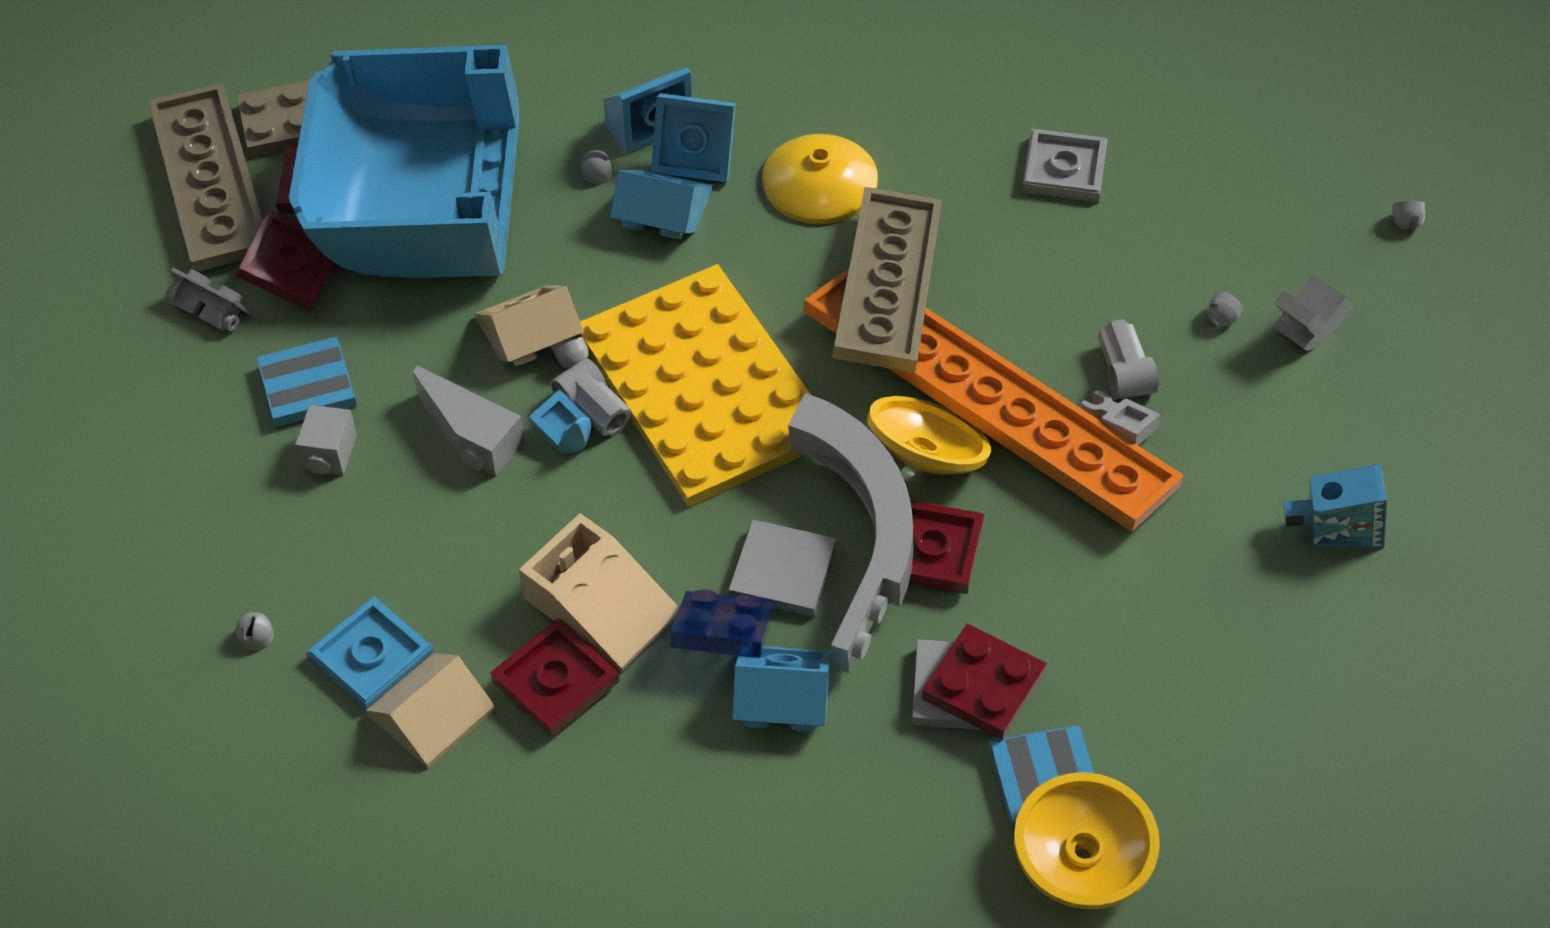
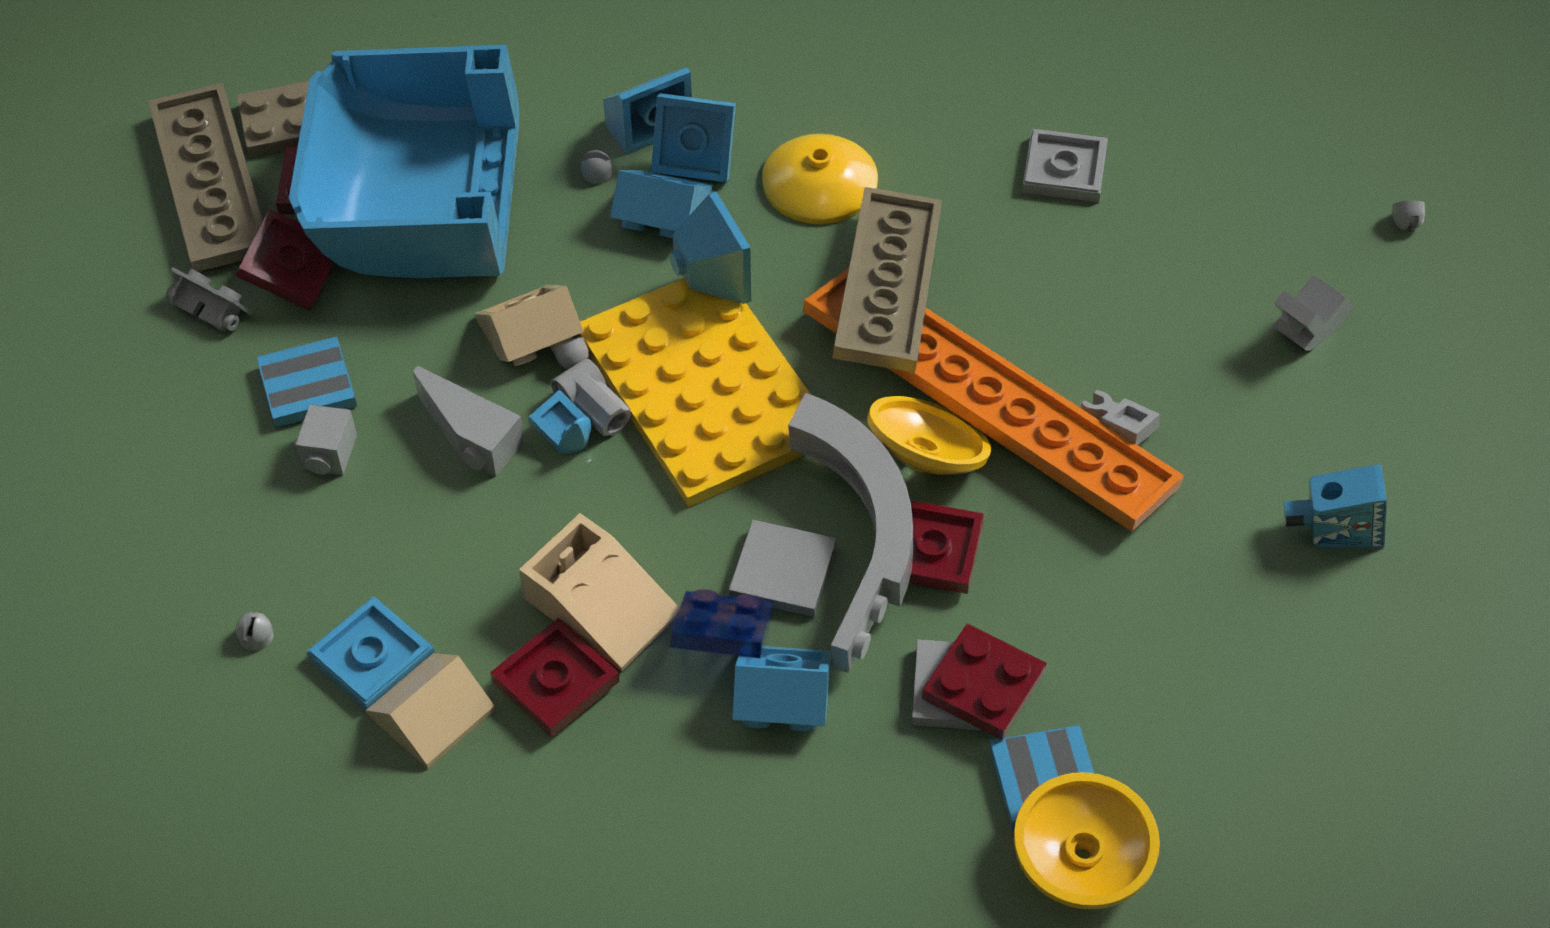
(713, 252): none -> dark azure slope
(1128, 368): light grey piece -> none
(1224, 309): light grey hinge -> none

